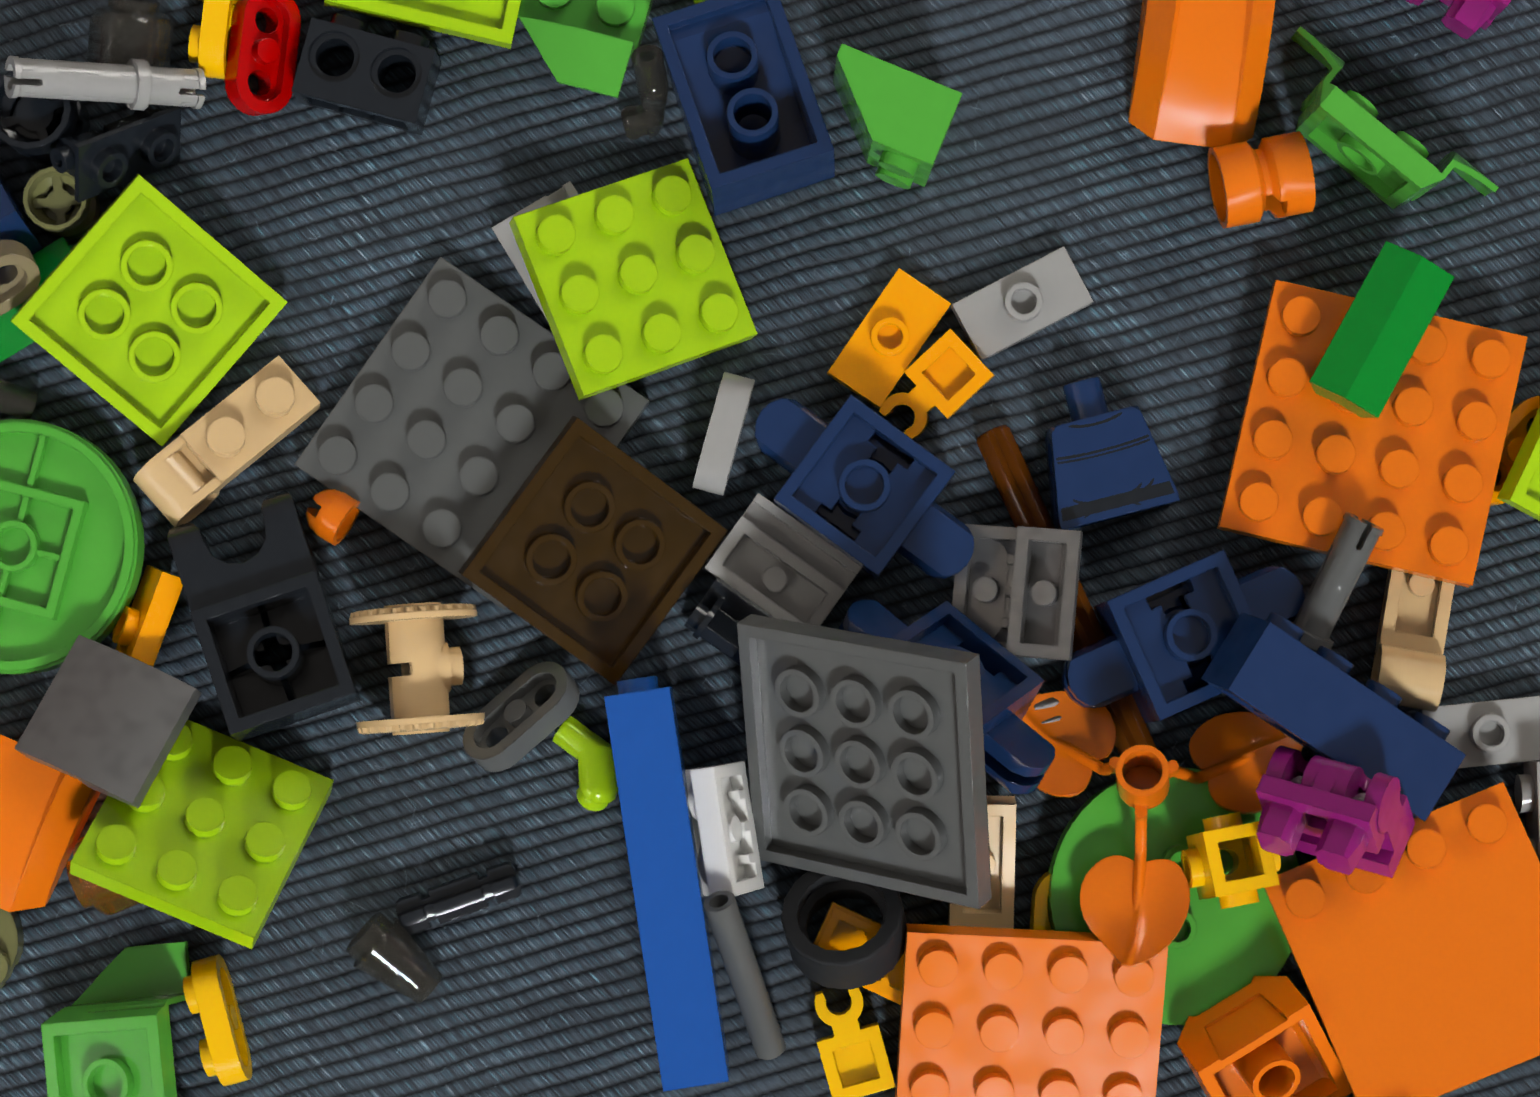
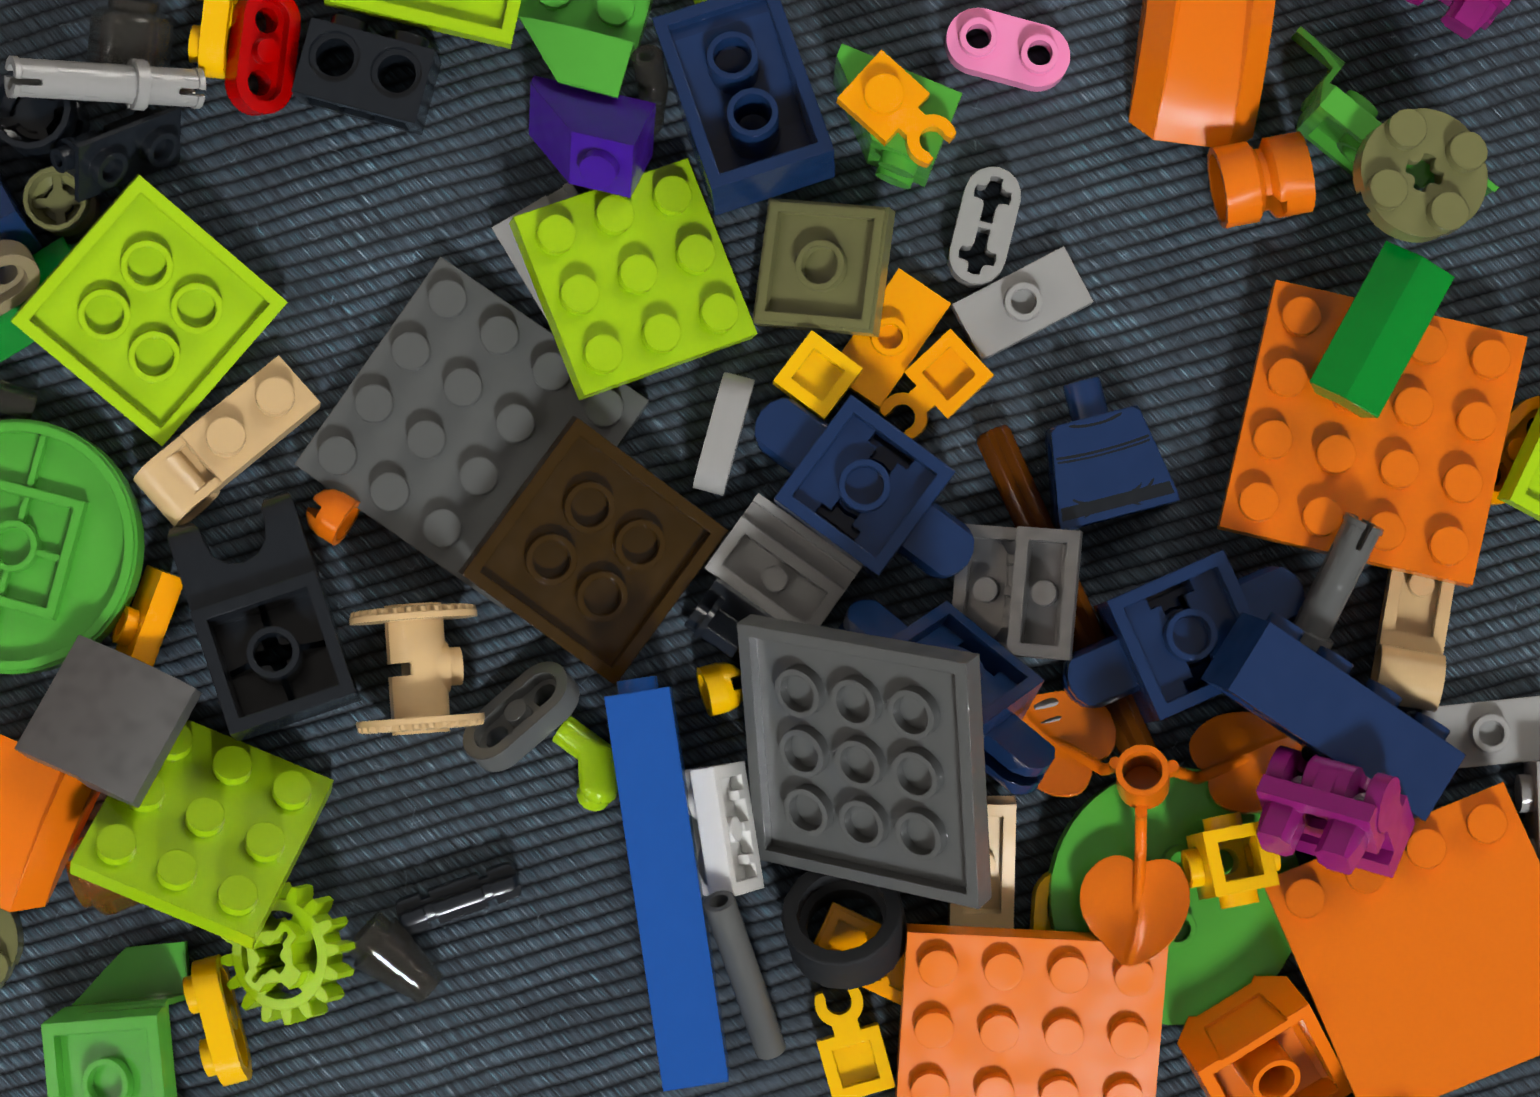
(295, 955): none -> lime gear
(592, 136): none -> dark purple slope
(717, 688): none -> yellow hinge
(817, 375): none -> yellow tile
(824, 267): none -> olive plate
(889, 103): none -> light orange plate
(998, 231): none -> light grey beam
(1006, 55): none -> bright pink plate
(1388, 191): none -> olive plate

